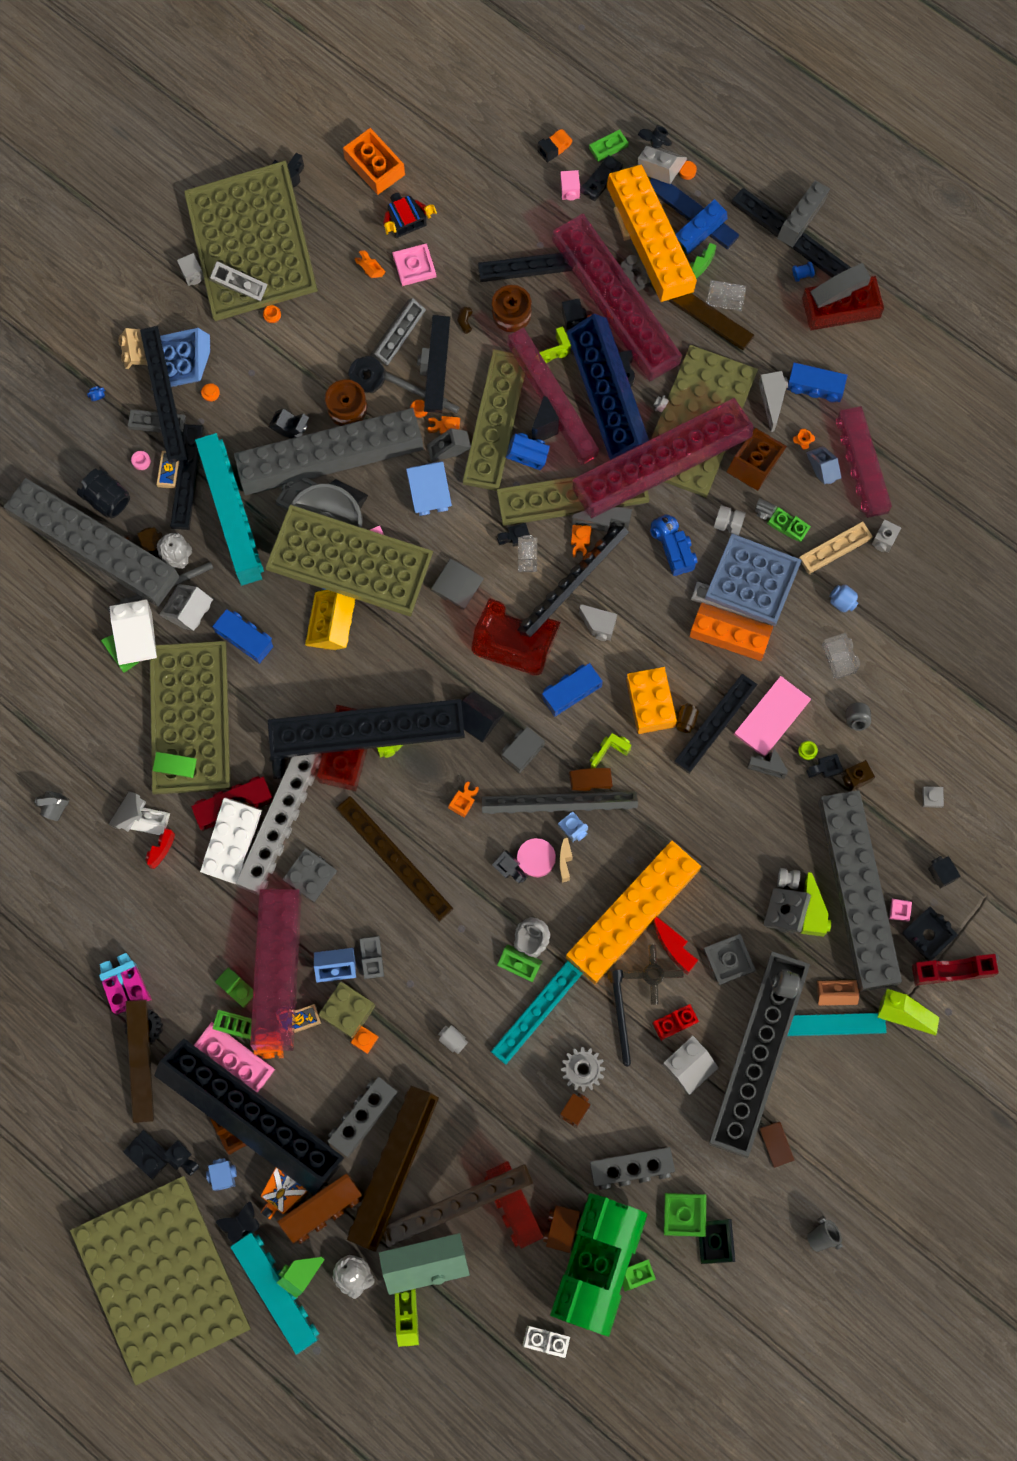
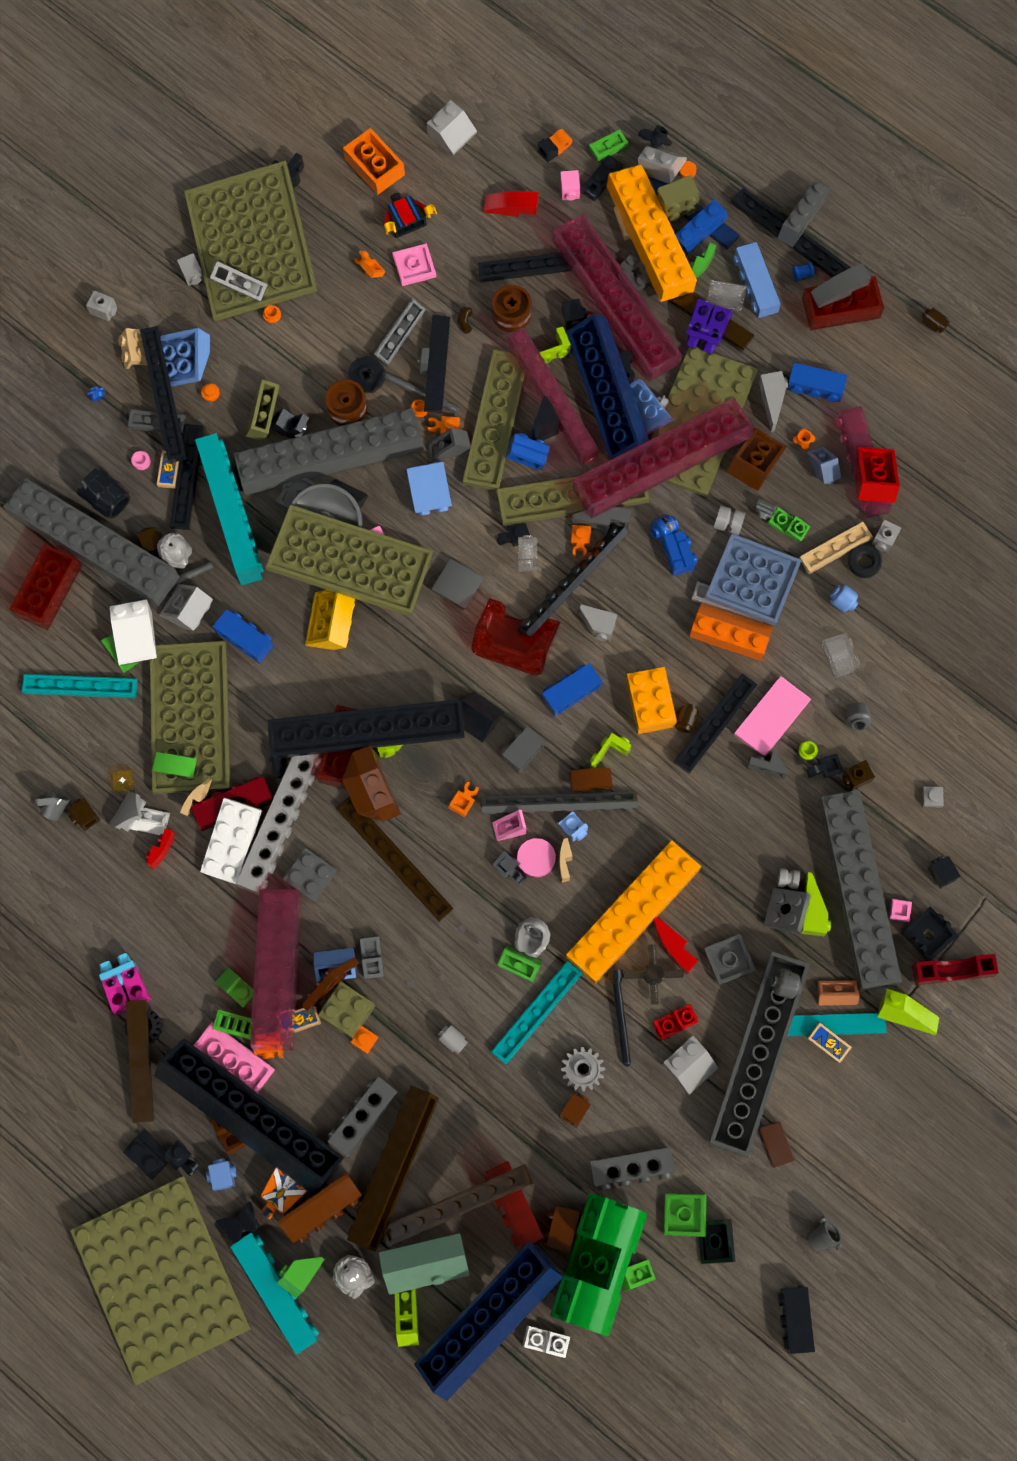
(45, 587): none -> clear red brick
(79, 686): none -> teal tile
(83, 814): none -> dark brown brick
(101, 306): none -> light grey brick
(123, 781): none -> clear yellow tile
(197, 795): none -> tan slope
(262, 410): none -> olive brick
(327, 984): none -> reddish brown wing
(369, 787): none -> reddish brown wedge
(451, 128): none -> light grey slope
(487, 1321): none -> dark blue brick
(510, 826): none -> bright pink slope
(512, 203): none -> red slope
(651, 410): none -> medium blue wing
(679, 198): none -> olive brick
(708, 325): none -> dark purple hips
(757, 280): none -> medium blue brick
(796, 1320): none -> black brick
(829, 1042): none -> tile
(861, 571): none -> black tyre
(877, 475): none -> red slope
(935, 320): none -> dark brown brick

